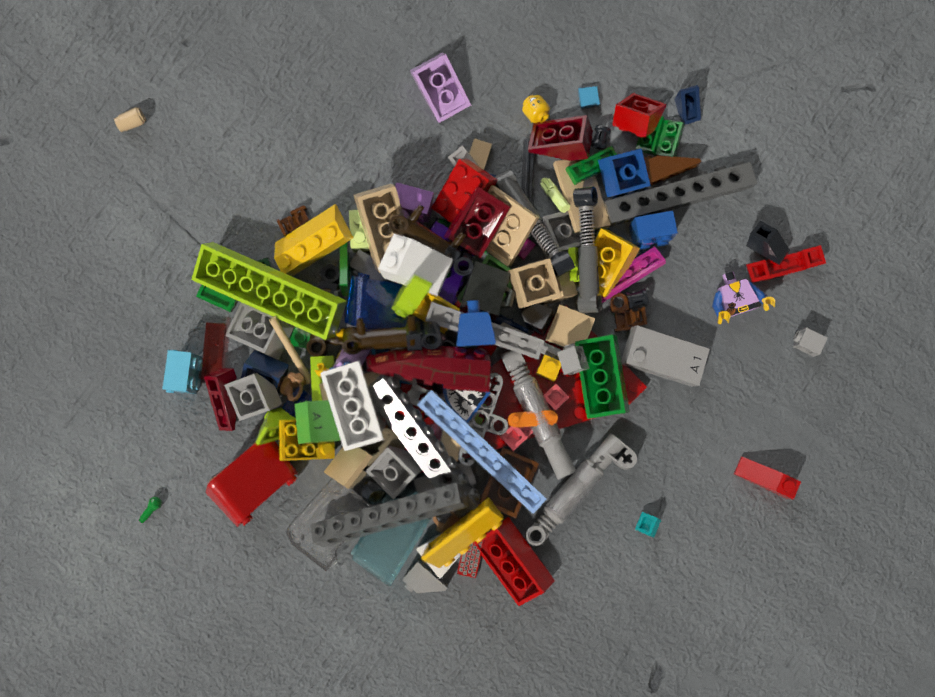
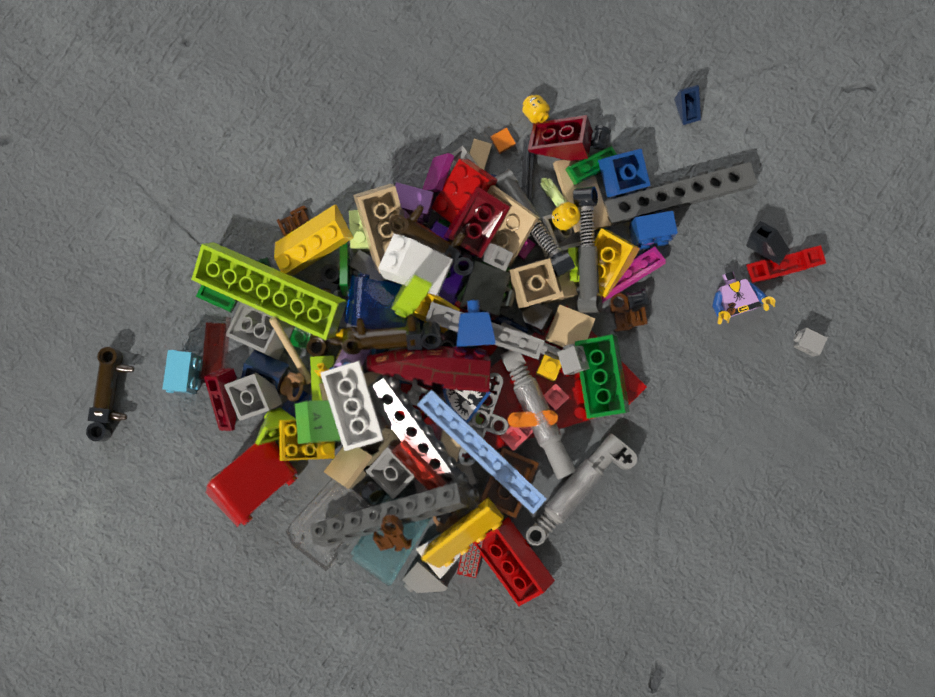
(102, 409): none -> dark brown piece
(130, 119): tan piece -> none
(153, 504): green piece -> none
(392, 535): none -> reddish brown piece
(418, 466): none -> clear red tile
(438, 172): none -> magenta tile
(440, 87): lavender slope -> none
(497, 256): none -> light grey brick
(502, 140): none -> orange tile
(566, 216): none -> yellow head
(588, 97): dark azure tile -> none
(638, 114): red slope -> none
(648, 524): teal plate -> none
(663, 139): green slope -> none
(665, 167): reddish brown slope -> none
(665, 356): light grey brick -> none
(767, 478): red slope -> none

